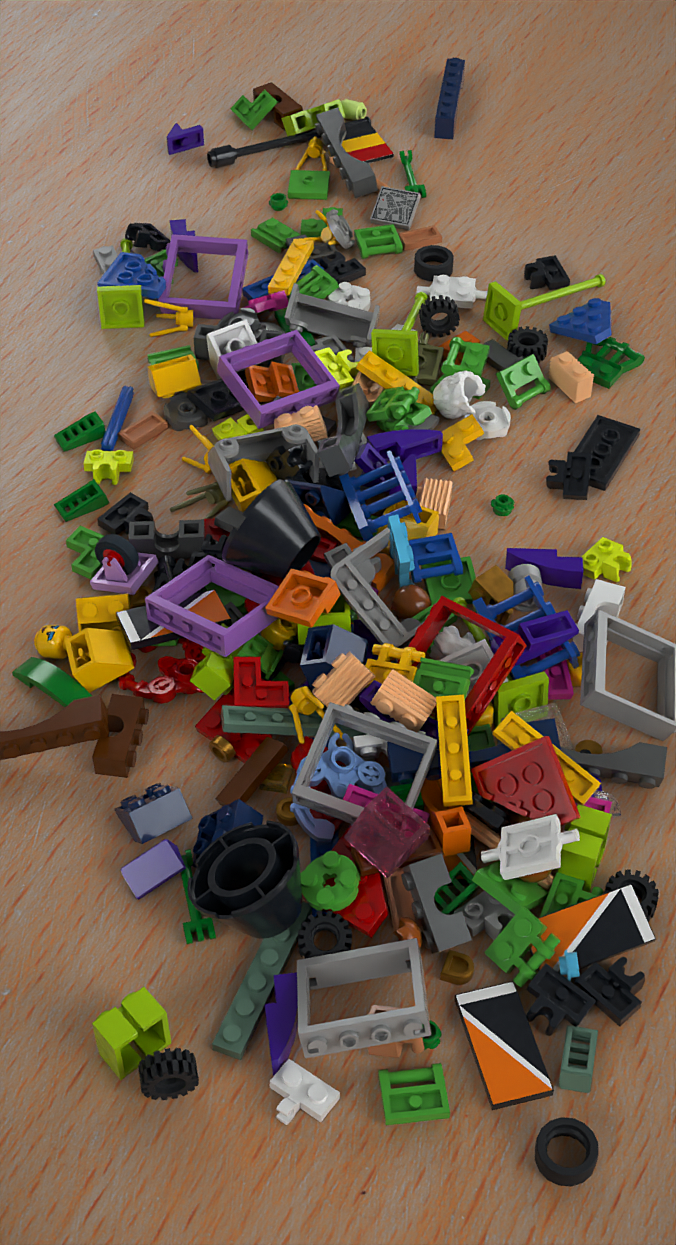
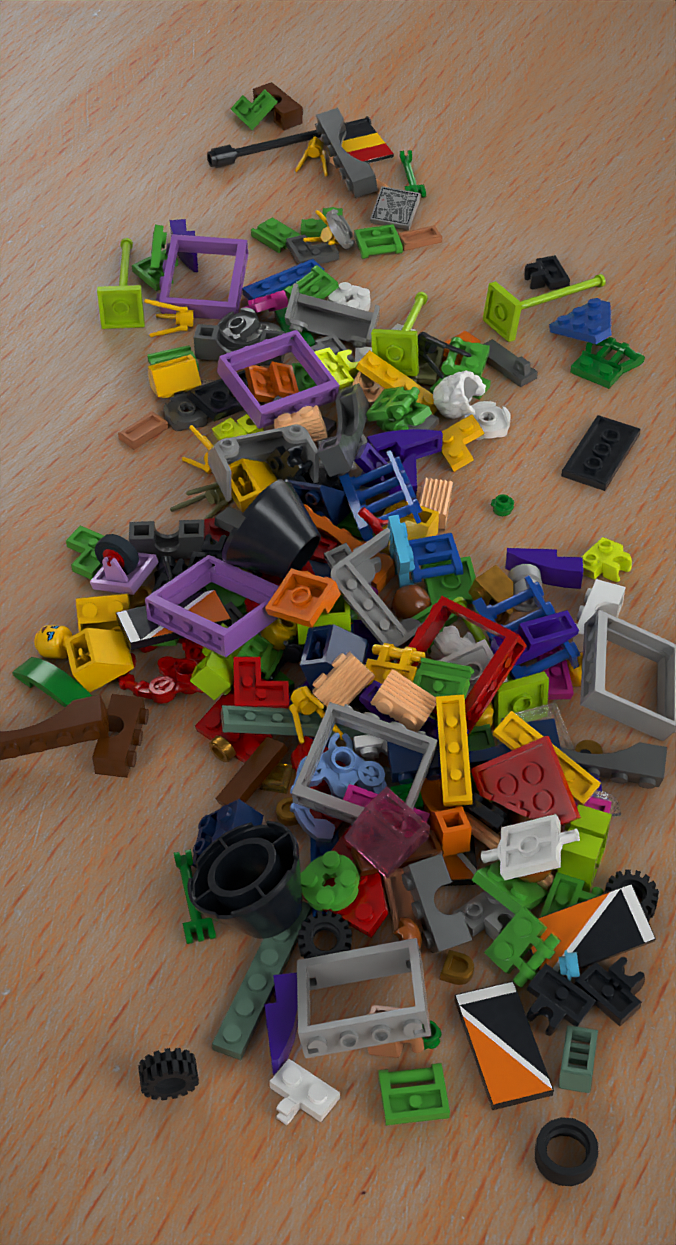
(87, 430): green slope -> none
(95, 500): green slope -> none
(105, 257): light grey plate -> none
(108, 464): neon yellow plate -> none
(117, 418): blue axle -> none
(127, 510): black plate -> none
(132, 270): blue plate -> none
(137, 1020): lime piece -> none
(146, 234): black plate -> none
(153, 812): slope -> none
(153, 868): slope -> none
(158, 242): none -> bright green plate
(182, 140): dark purple slope -> none
(229, 340): white slope -> none
(278, 201): green plate -> none
(291, 266): yellow plate -> none
(307, 119): lime arch -> none
(308, 184): bright green plate -> none
(342, 270): black plate -> none
(353, 109): yellowish green brick -> none
(374, 522): none -> red bar
(429, 344): none -> black plant
(433, 253): black tyre -> none
(439, 306): black tyre -> none
(449, 97): dark blue arch -> none
(458, 870): green slope -> none
(459, 289): white plate -> none
(519, 375): bright green plate -> none
(528, 342): black tyre -> none
(571, 376): light nougat brick -> none
(571, 476): black plate -> none

